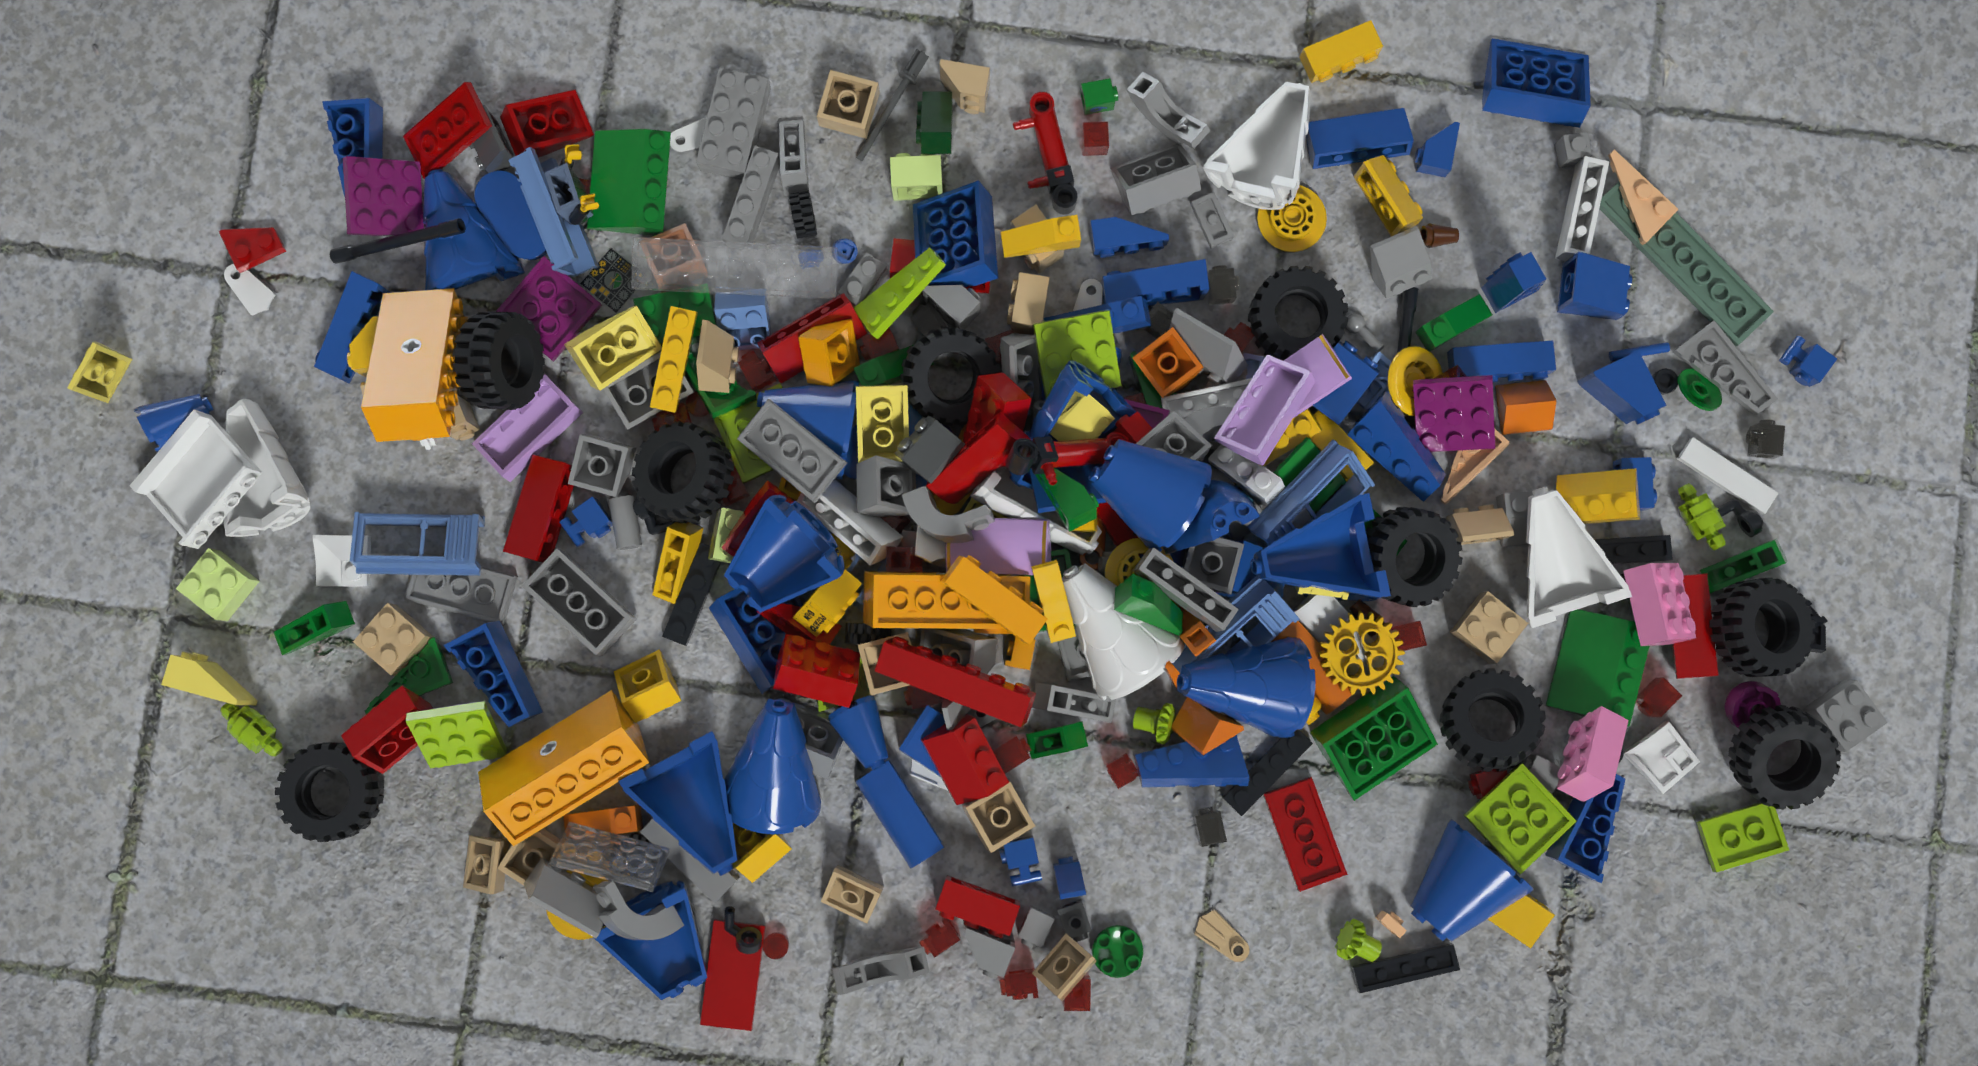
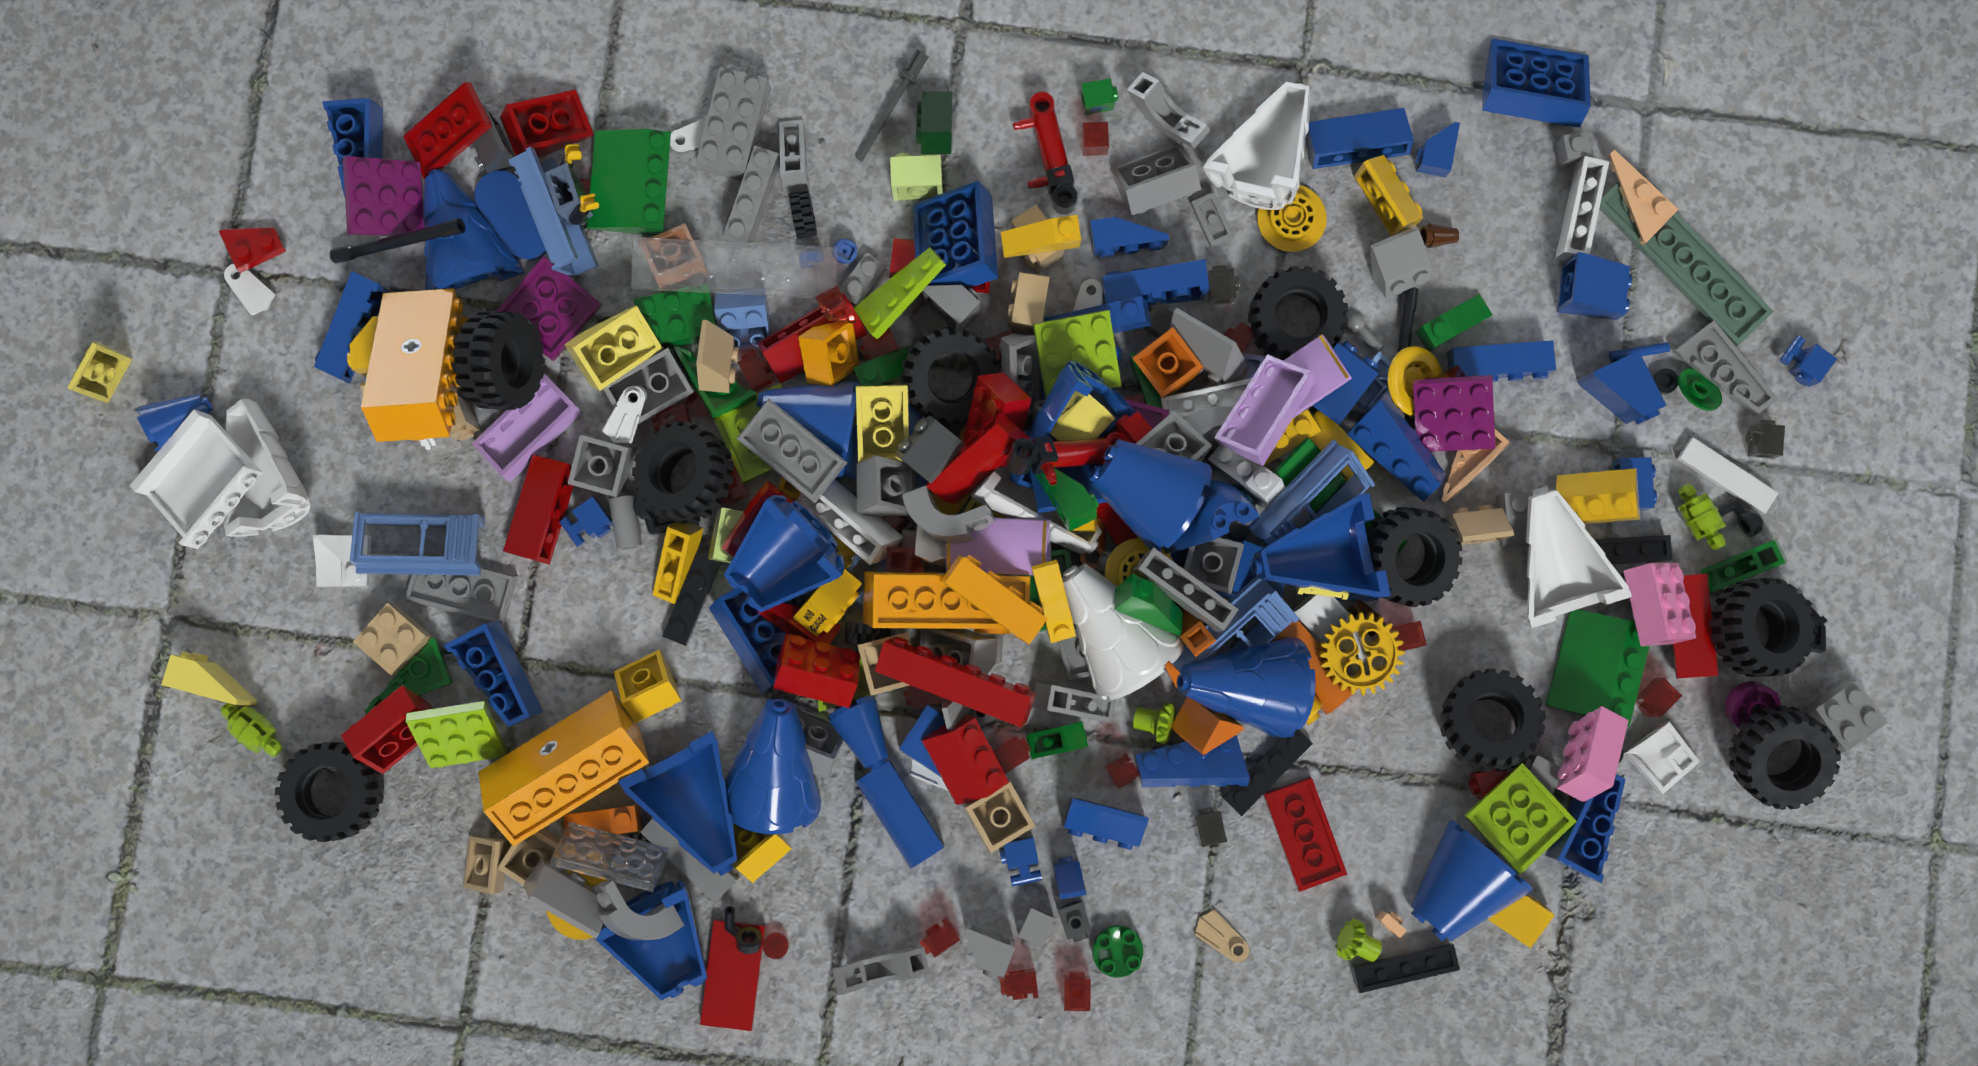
(217, 584): yellowish green brick -> none
(314, 627): green slope -> none
(579, 602): light grey brick -> none
(611, 280): sticker -> none
(625, 417): none -> white piece
(673, 359): yellow brick -> none
(834, 306): none -> clear red slope
(848, 104): tan brick -> none
(852, 893): tan slope -> none
(967, 83): tan slope -> none
(977, 906): red brick -> none
(1021, 654): light orange brick -> none
(1064, 967): tan slope -> none
(1105, 823): none -> blue slope
(1341, 52): yellow brick -> none
(1374, 737): green slope -> none
(1488, 627): tan brick -> none
(1513, 281): blue wedge -> none
(1525, 407): orange slope -> none
(1742, 836): lime plate -> none

